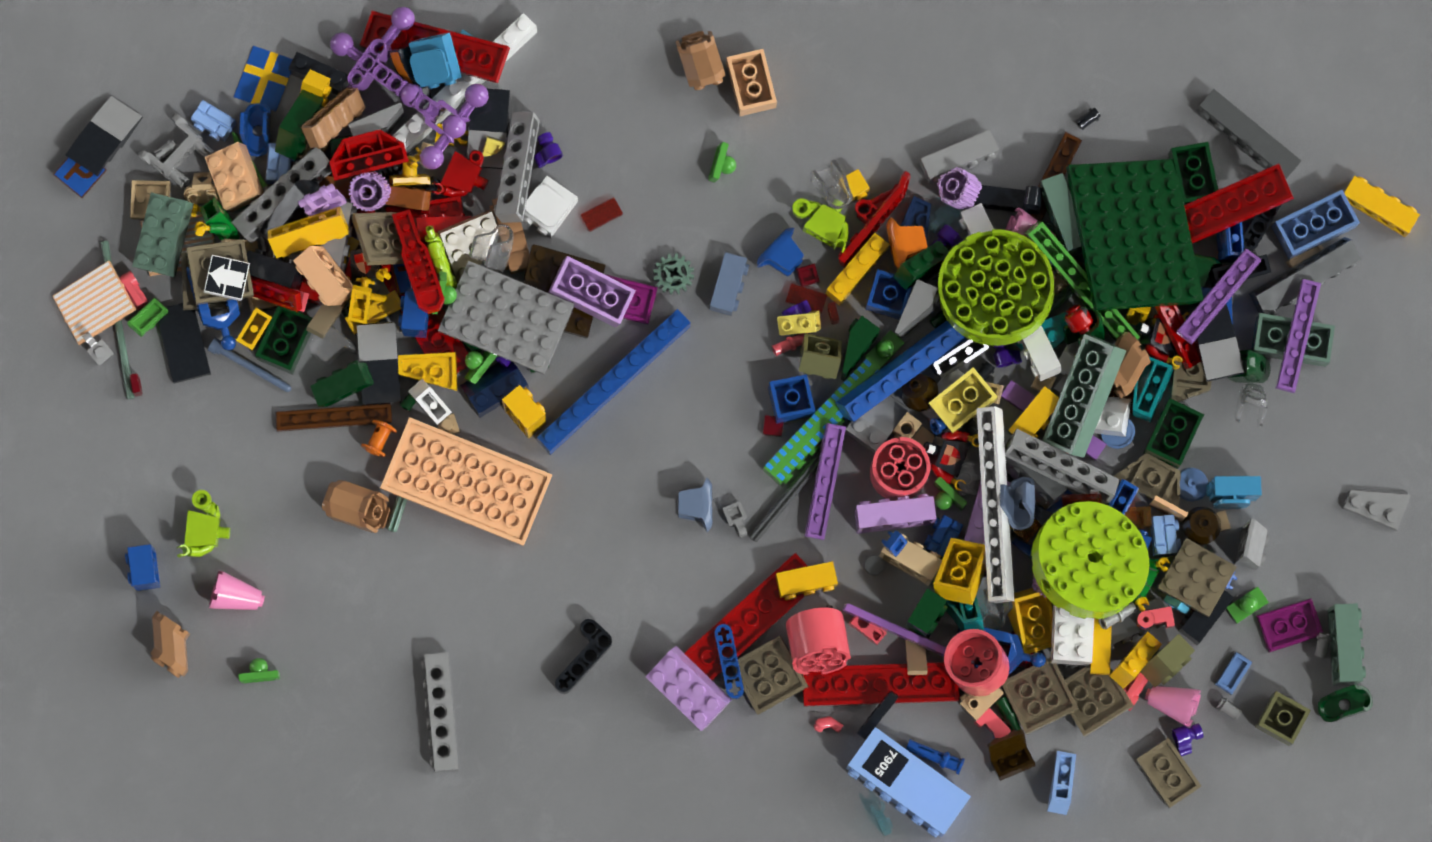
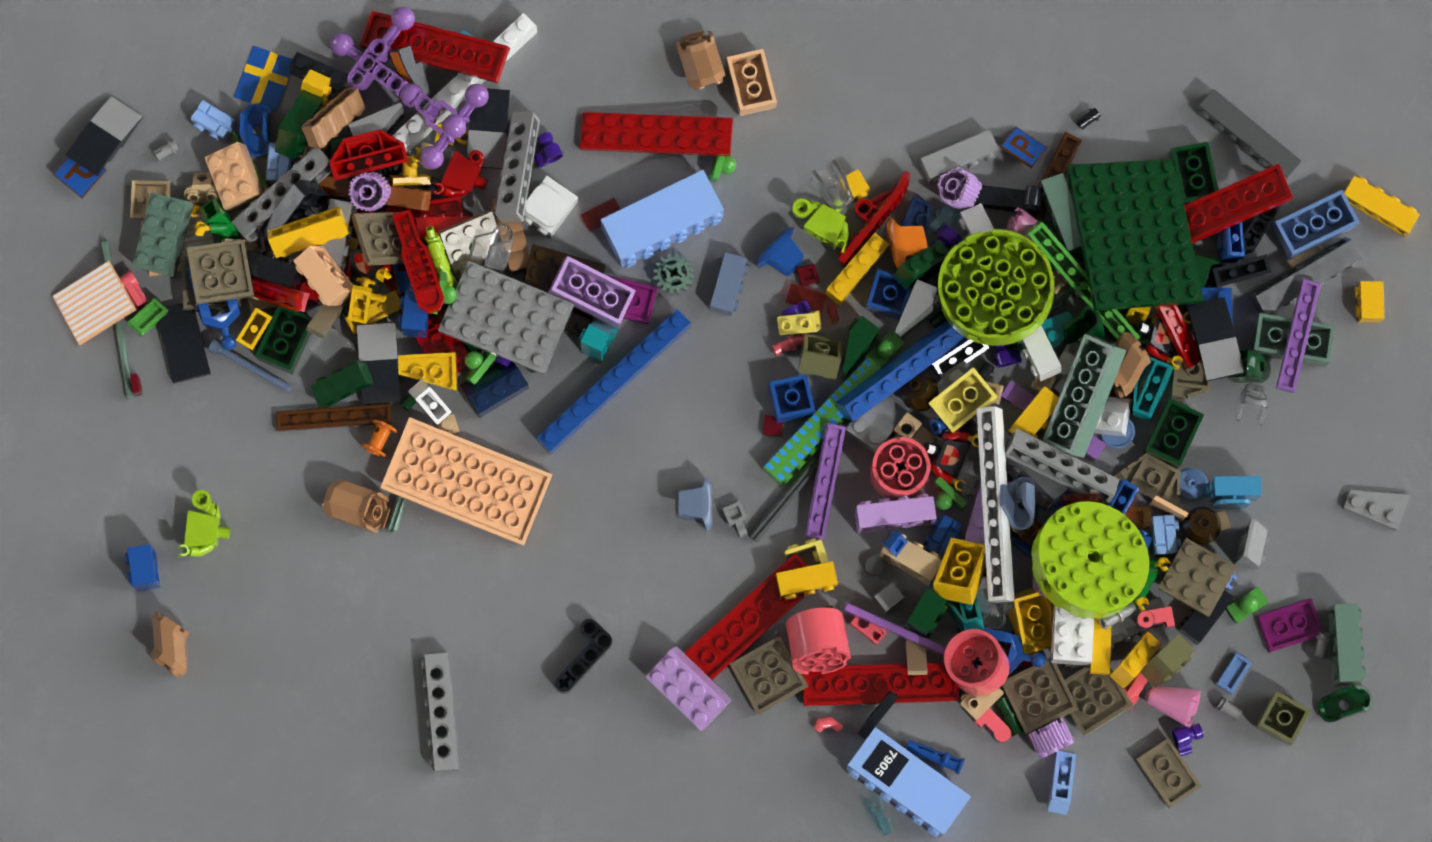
(98, 350): light grey plate -> none
(169, 168): light grey connector -> none
(226, 278): tile -> none
(234, 594): bright pink cone -> none
(259, 672): bright green tile -> none
(322, 200): lavender plate -> none
(434, 61): dark azure brick -> none
(492, 146): light yellow tile -> none
(524, 411): yellow brick -> none
(597, 339): none -> teal wedge
(656, 134): none -> red plate
(662, 219): none -> light blue brick
(731, 661): blue beam -> none
(819, 553): none -> light yellow bracket
(889, 597): none -> light grey brick
(1010, 754): dark brown bracket -> none
(1023, 147): none -> blue piece
(1051, 738): none -> lavender brick
(1078, 319): red head -> none
(1176, 604): medium azure tile -> none
(1218, 296): medium lavender tile -> none
(1370, 301): none -> yellow brick

